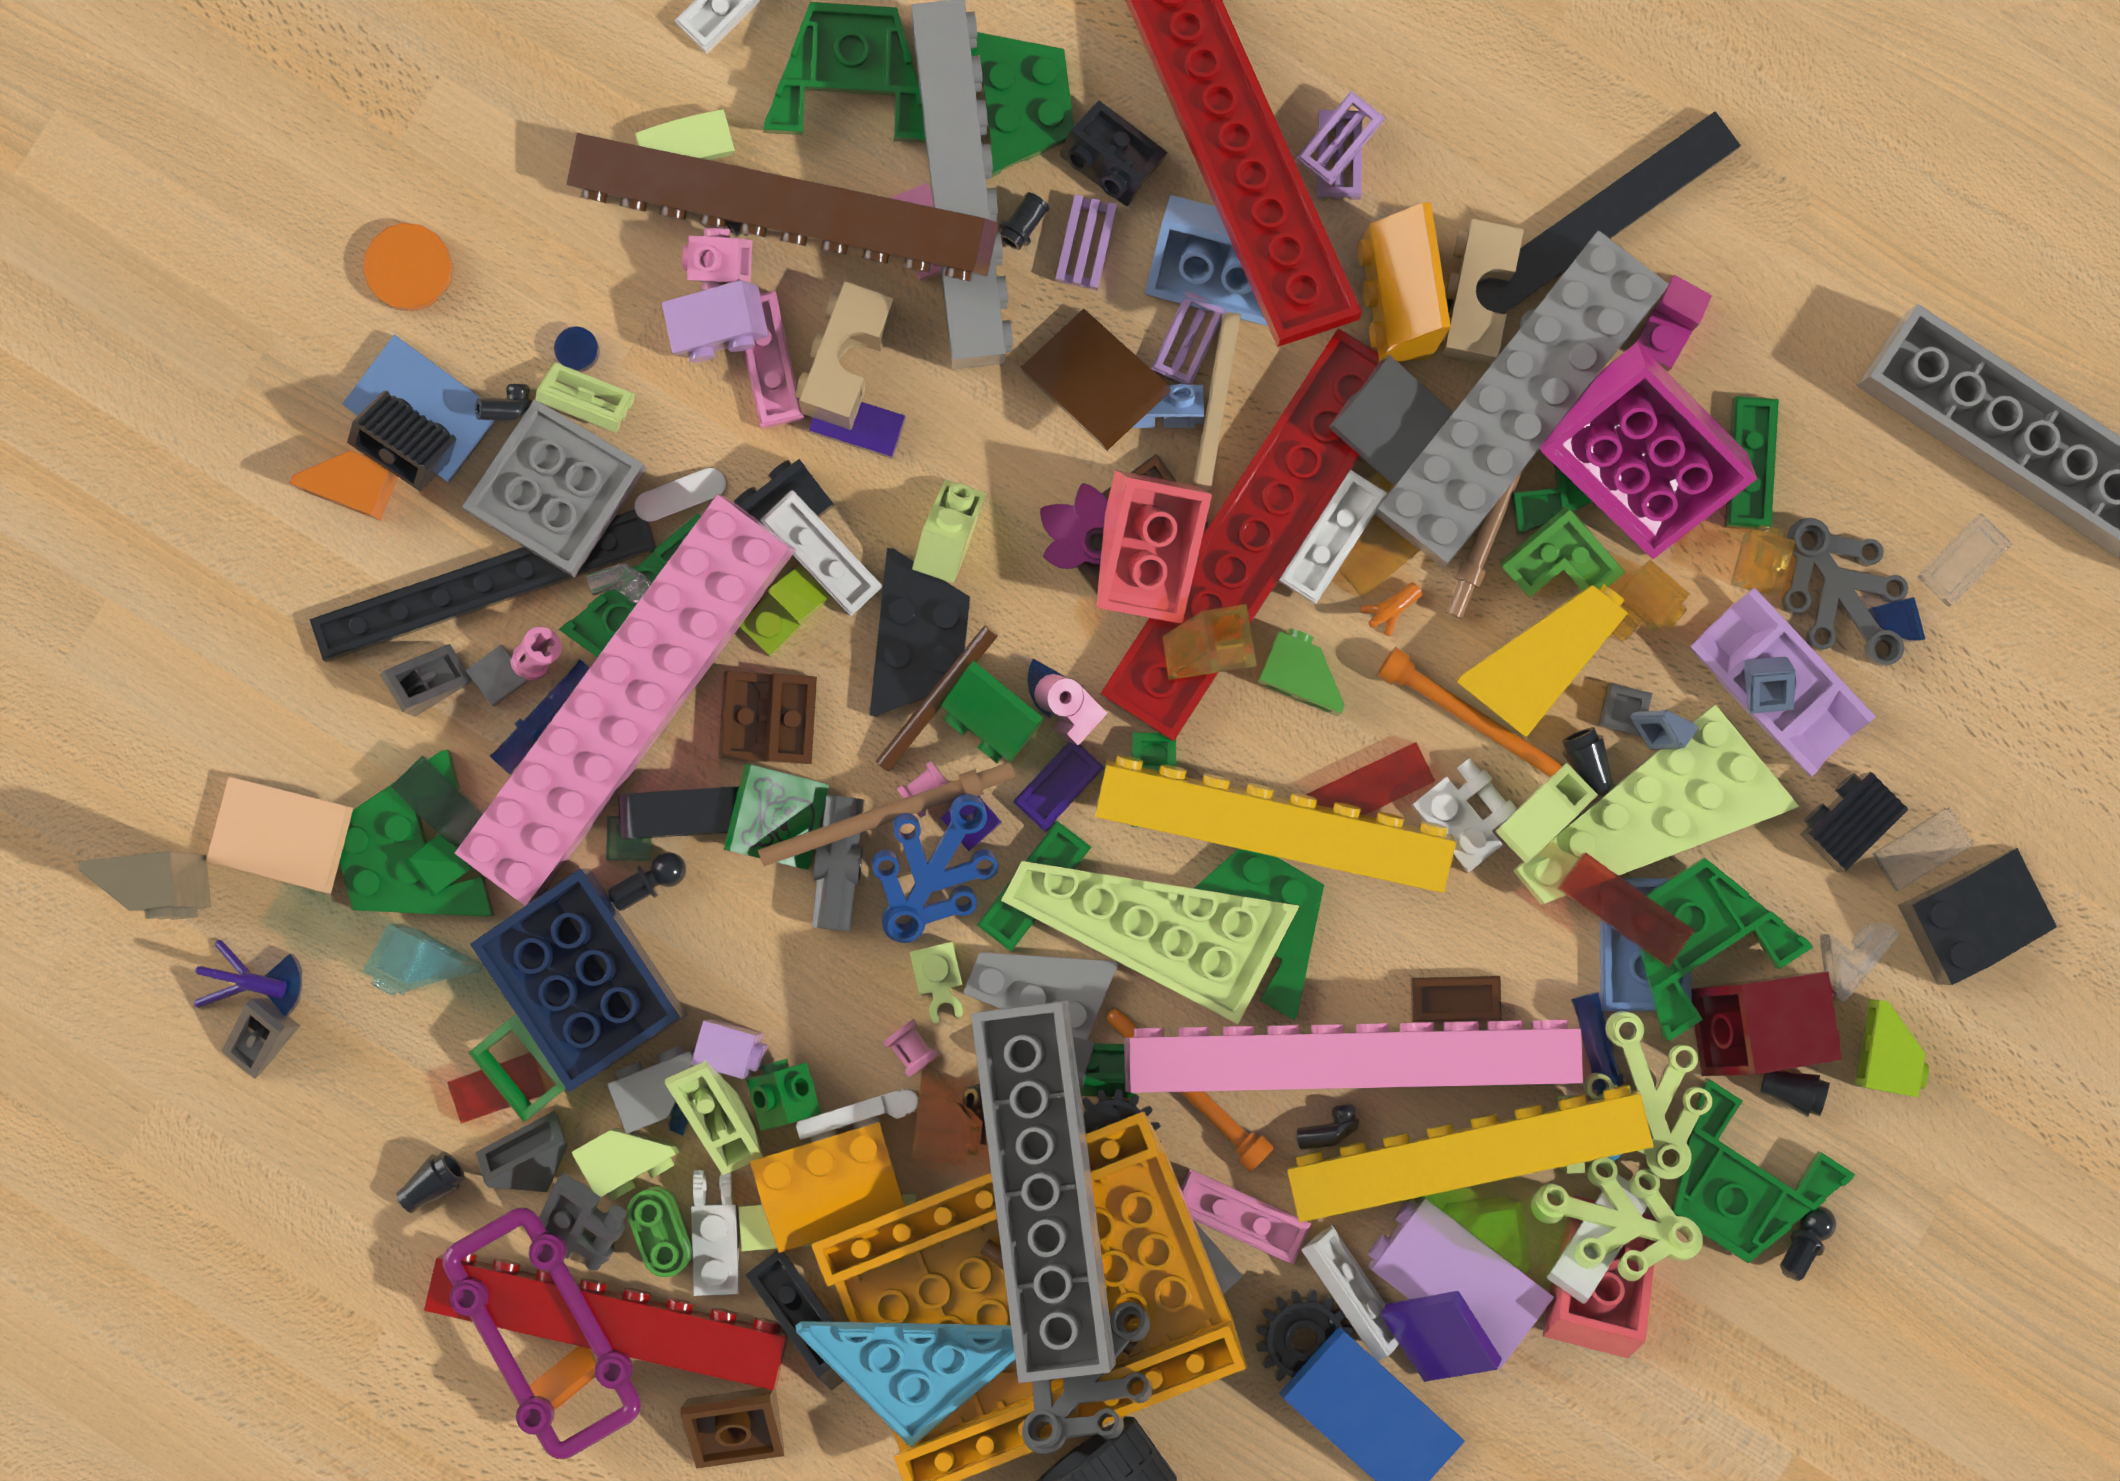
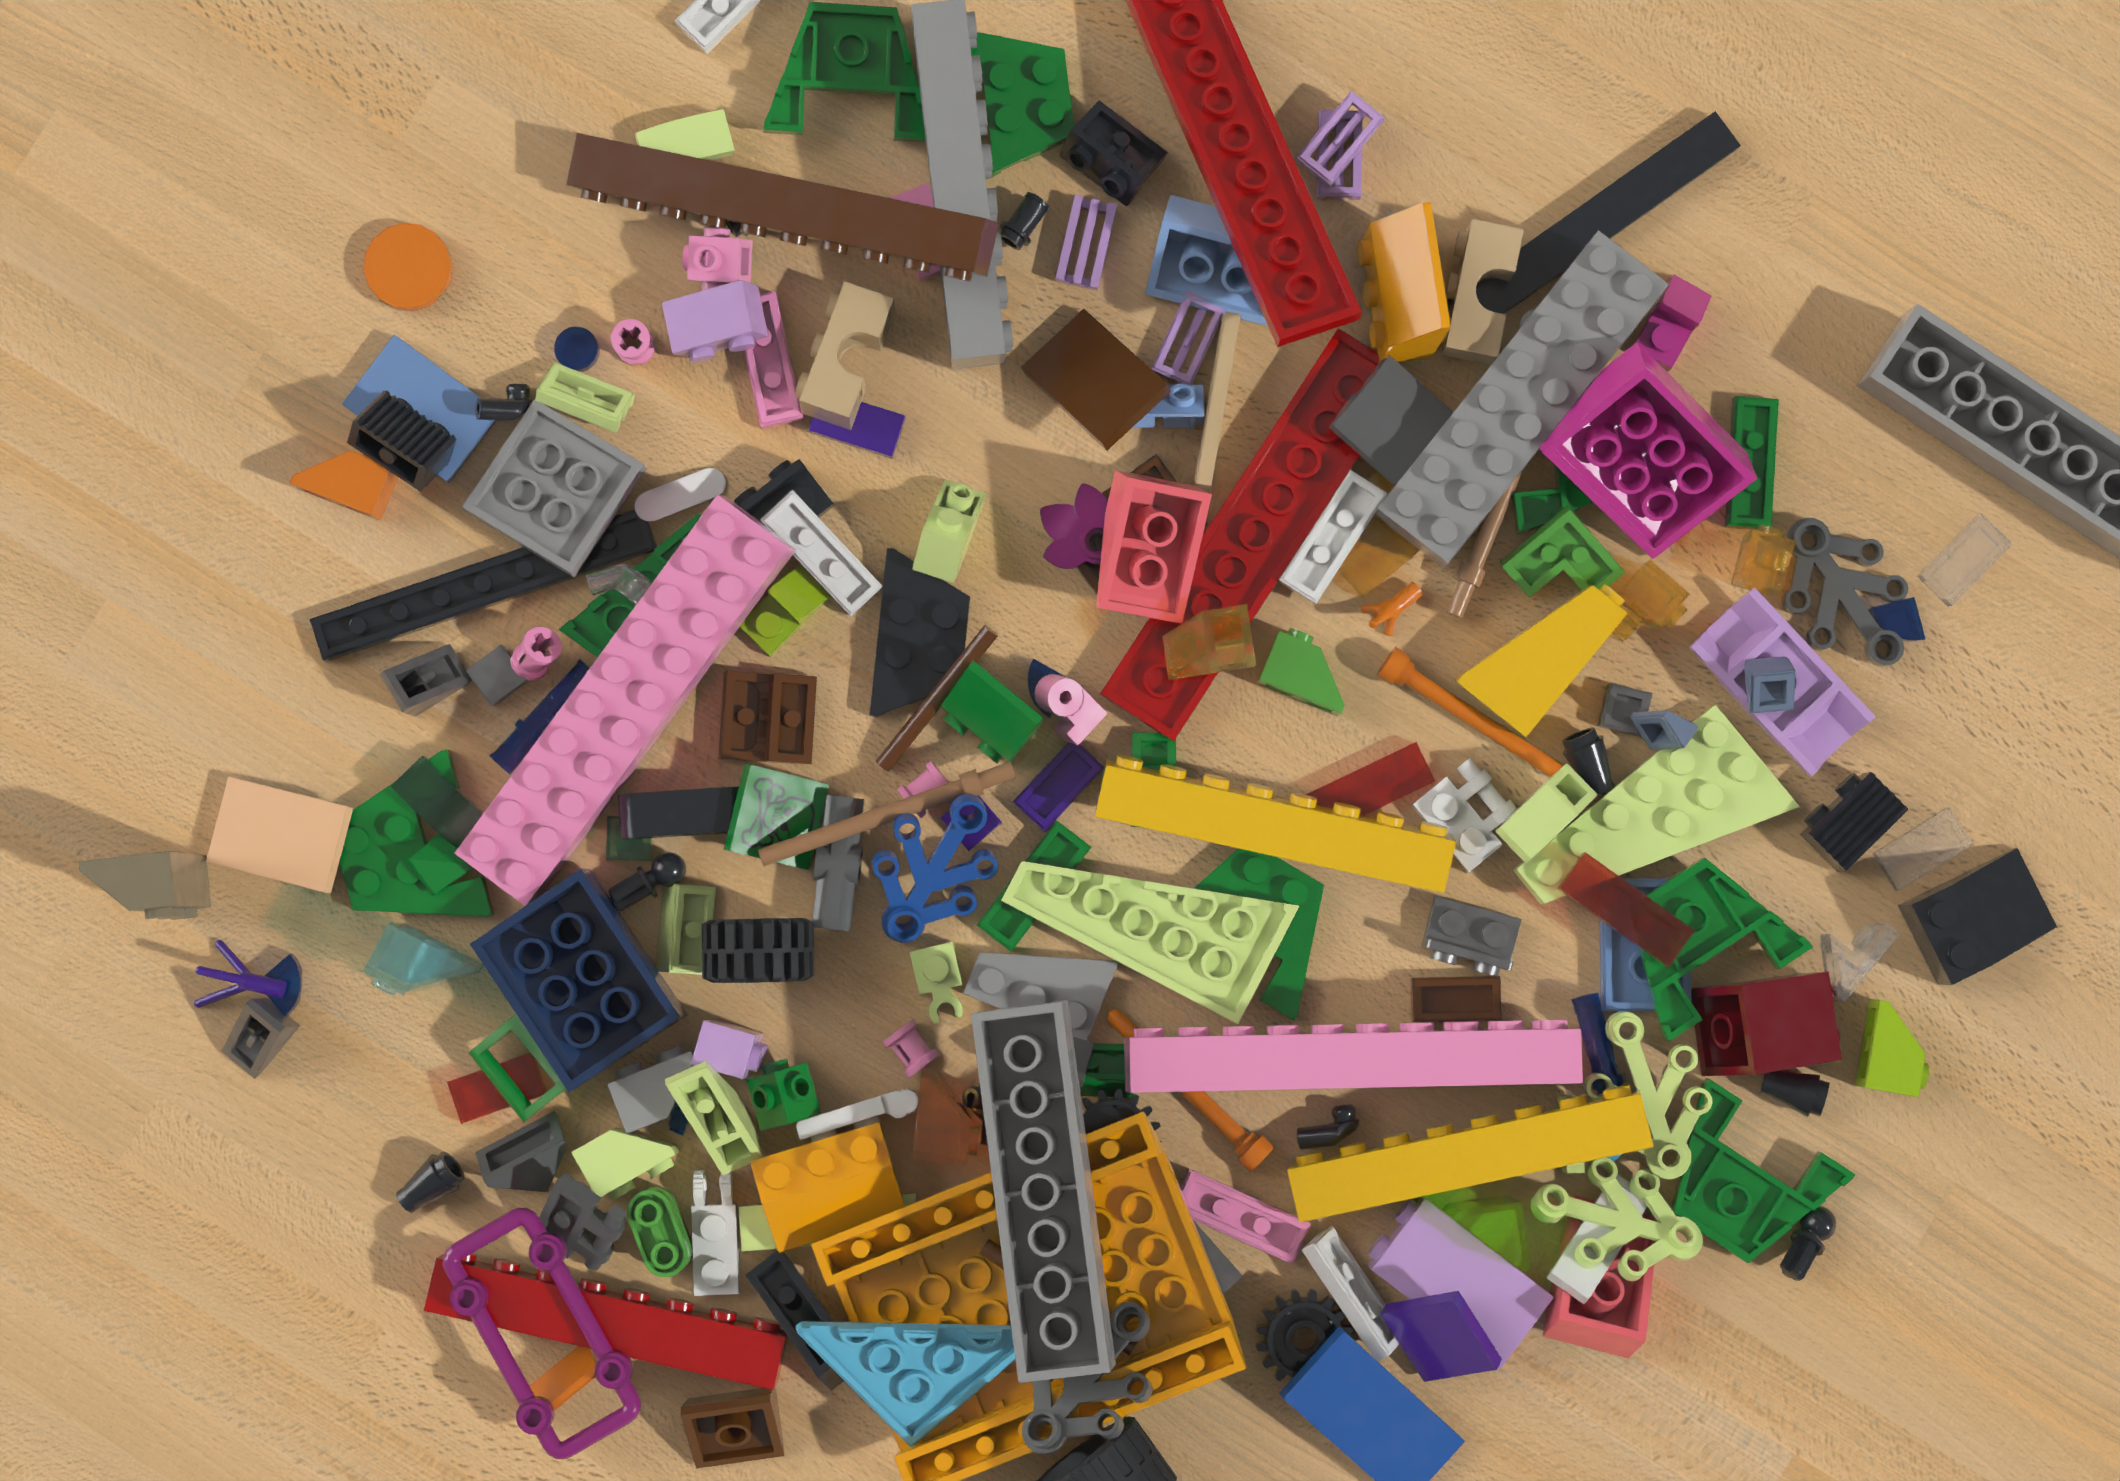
(634, 329): none -> bright pink bush
(680, 930): none -> yellowish green slope
(757, 950): none -> black tyre
(1470, 934): none -> flat silver bracket

